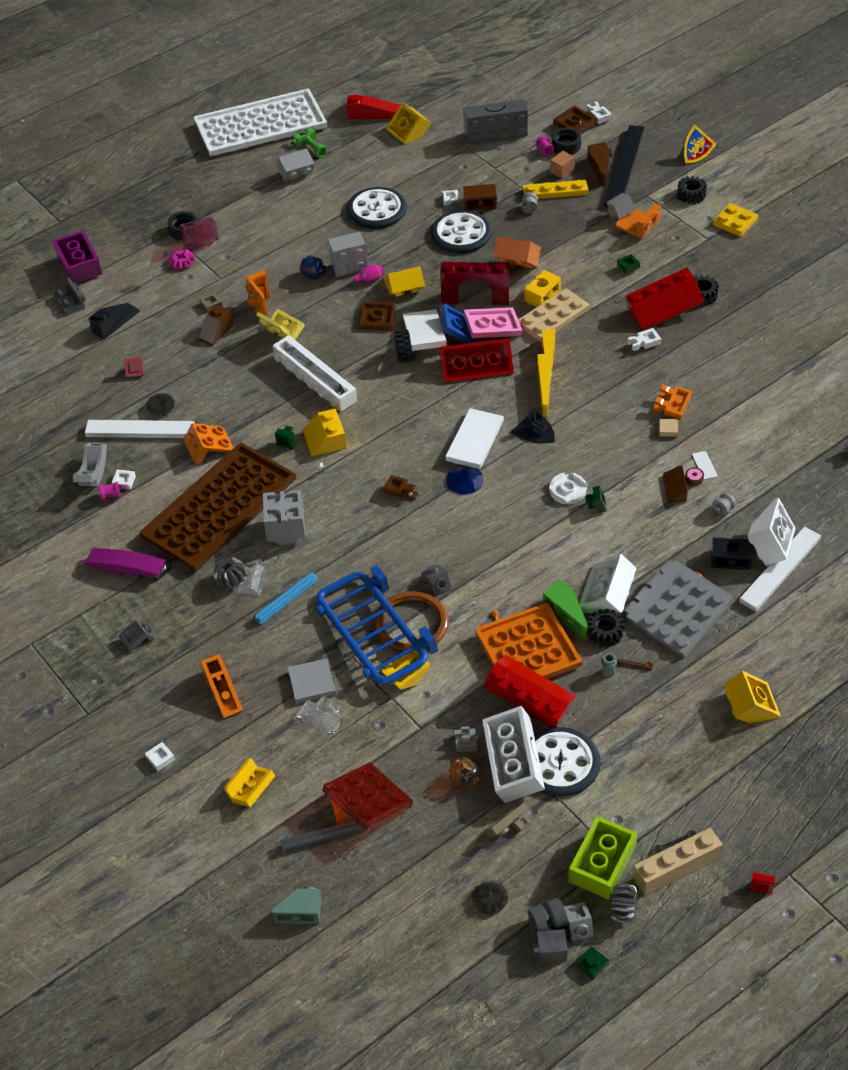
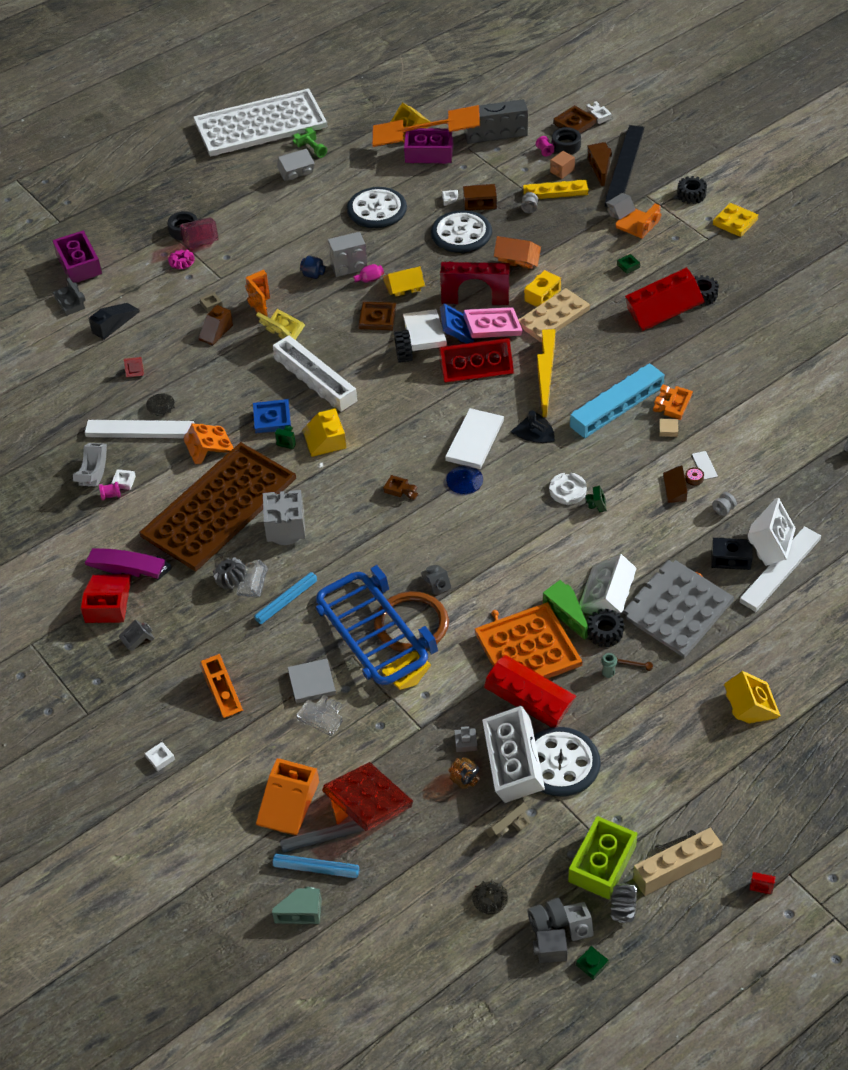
(106, 599): none -> red slope
(248, 783): yellow bracket -> none
(271, 415): none -> blue plate
(287, 796): none -> orange slope
(316, 865): none -> dark azure axle
(370, 108): red wedge -> none
(428, 145): none -> magenta brick
(457, 120): none -> orange hinge
(616, 400): none -> medium azure brick
(645, 338): white plate -> none
(697, 145): shield -> none

